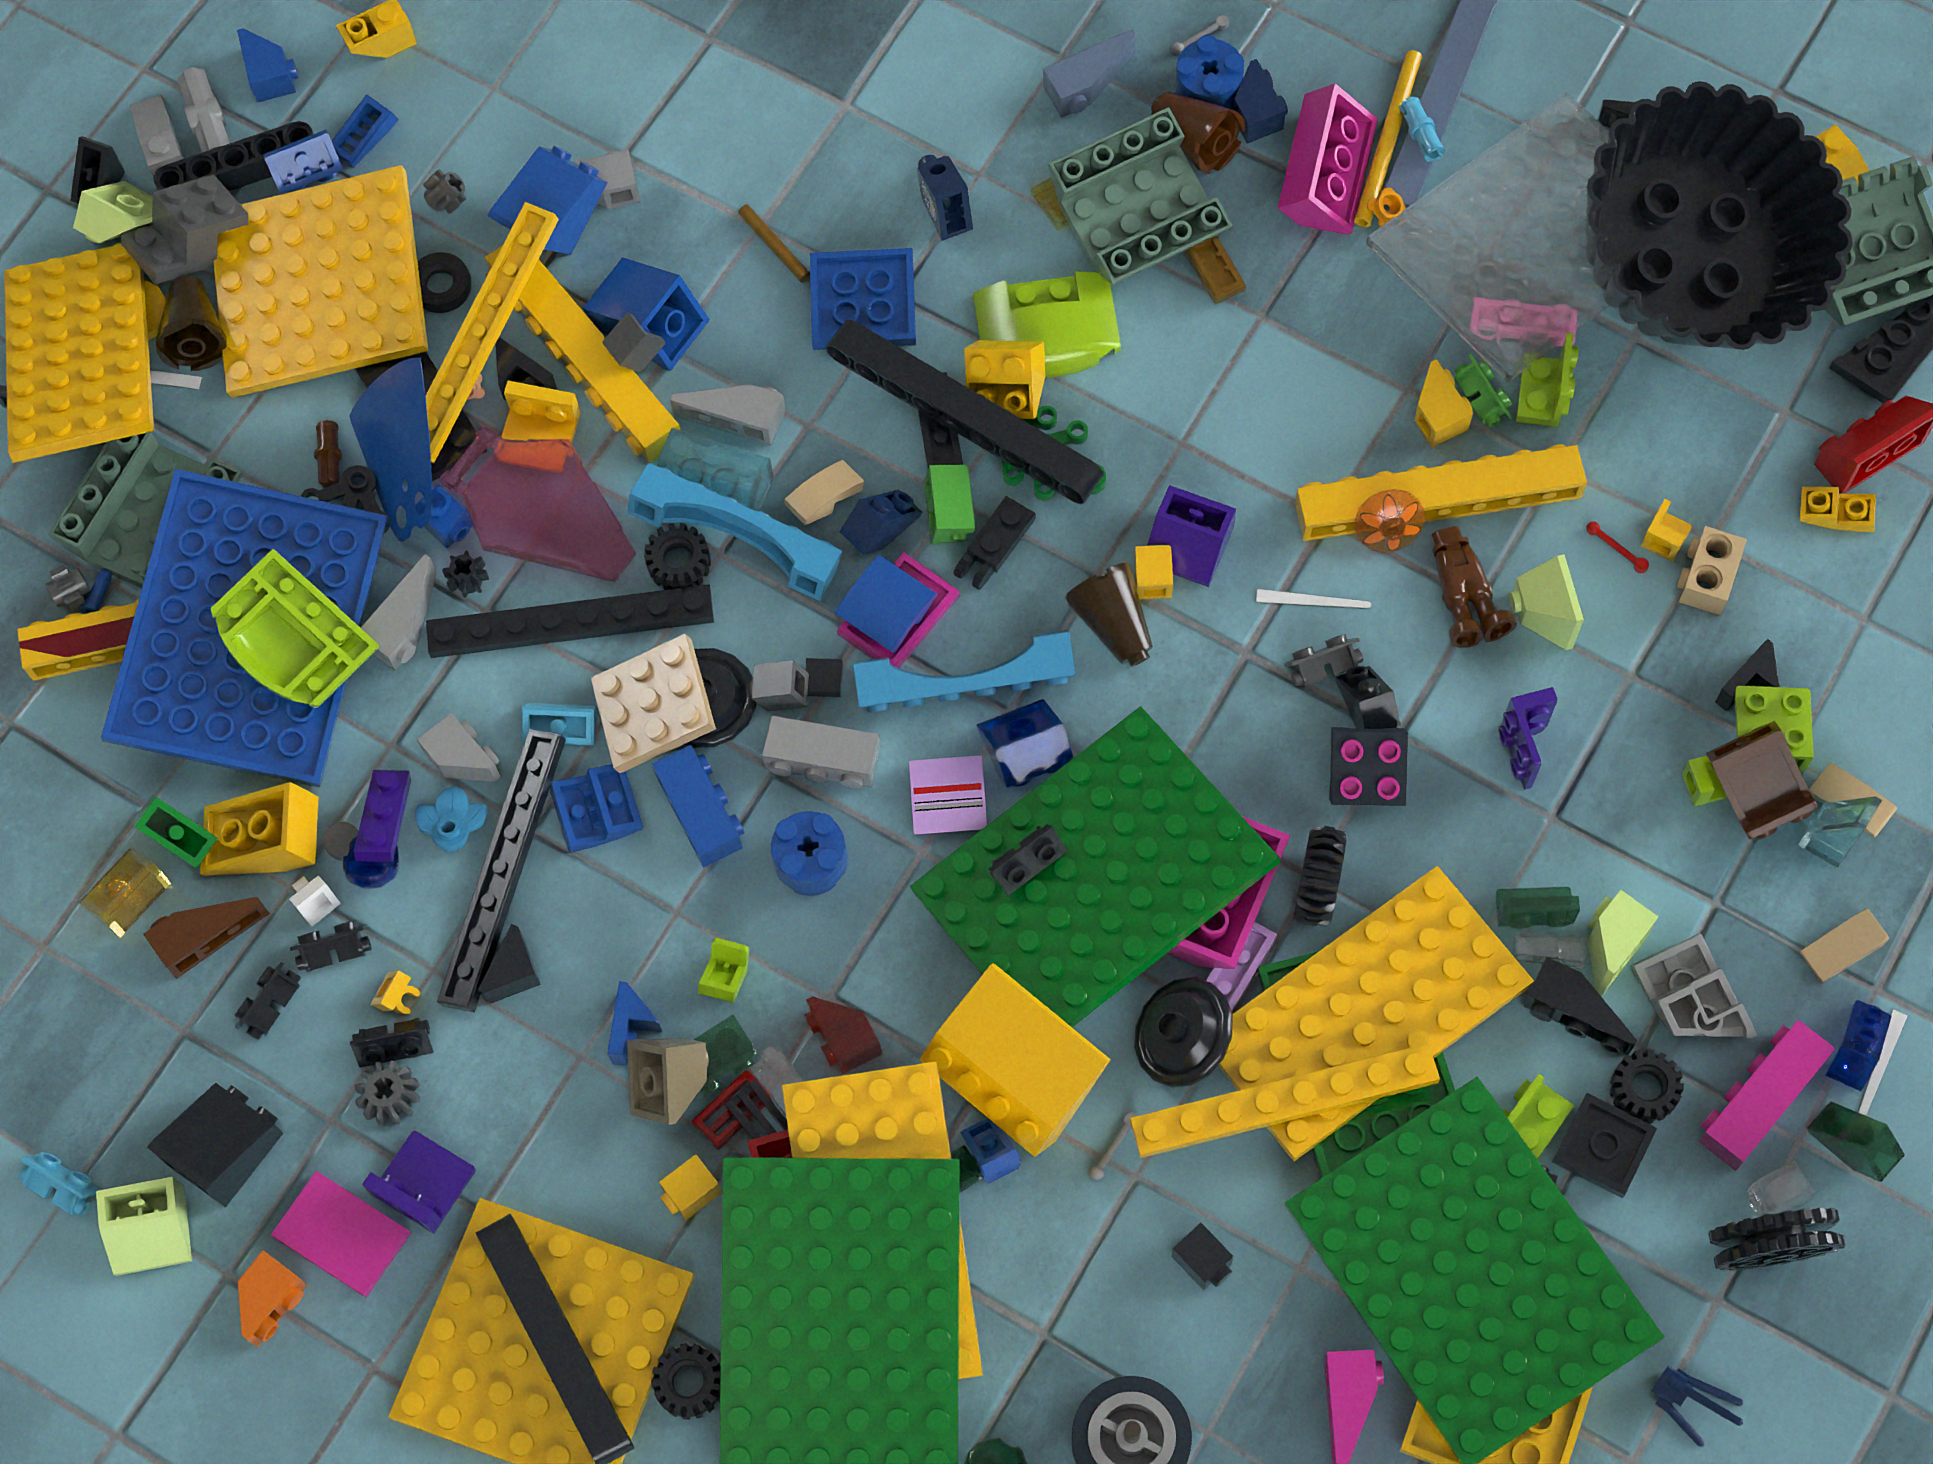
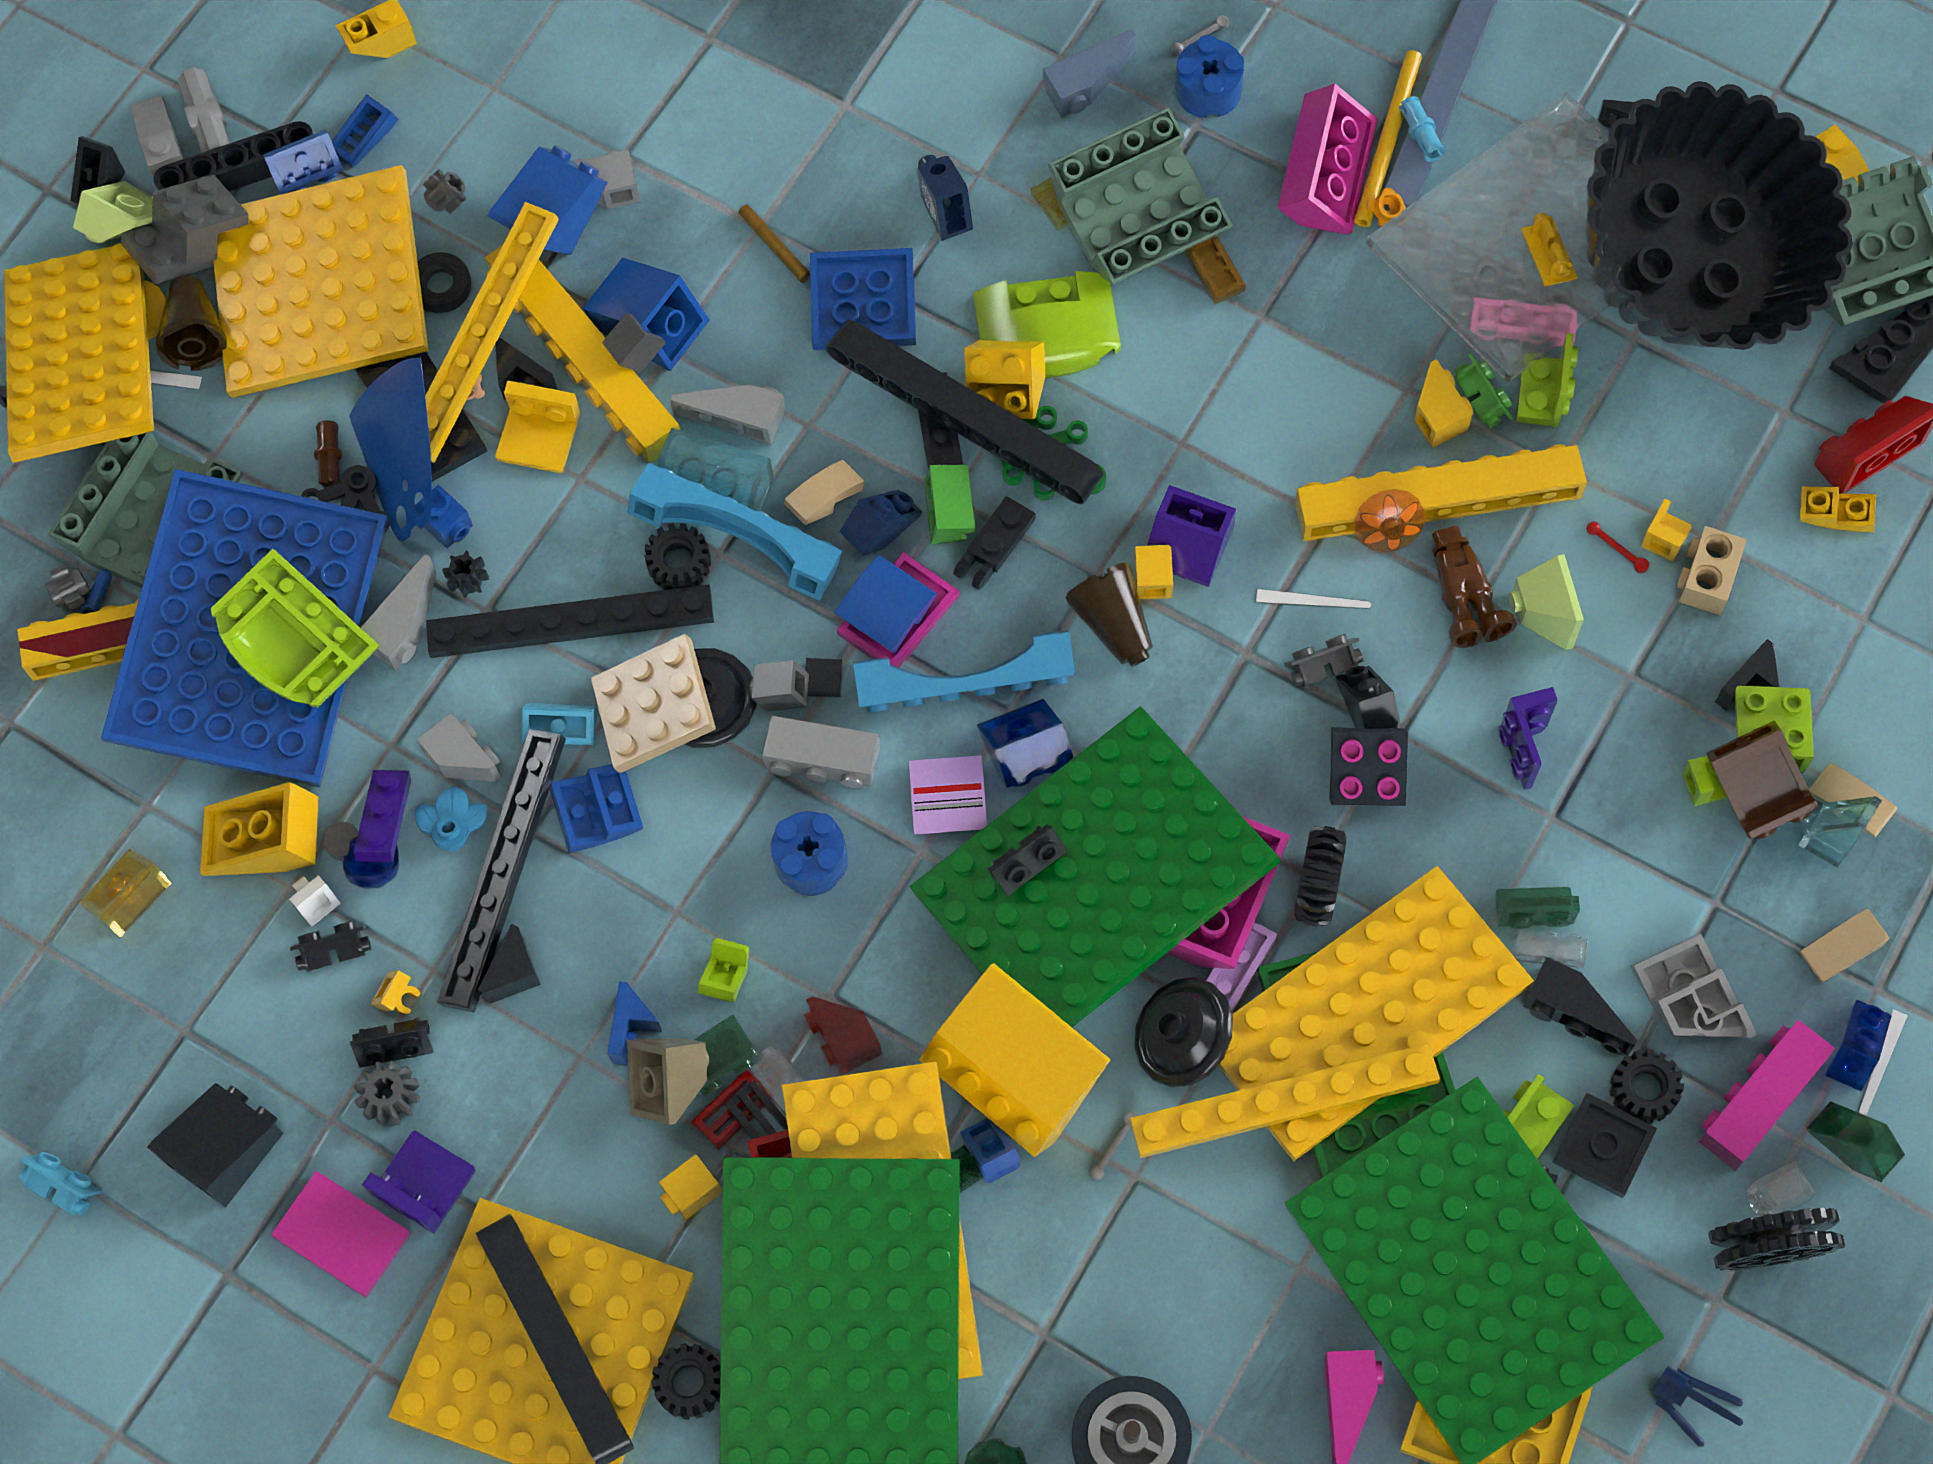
(144, 1225): yellowish green slope -> none
(174, 831): green slope -> none
(197, 933): reddish brown slope -> none
(265, 1295): orange slope -> none
(266, 67): blue slope -> none
(274, 987): black hinge -> none
(540, 506): clear pink windscreen -> none
(699, 805): blue brick -> none
(1203, 1257): black brick -> none
(1207, 128): reddish brown cone -> none
(1259, 104): dark blue slope -> none
(1548, 251): none -> yellow hinge
(1616, 935): yellowish green slope -> none

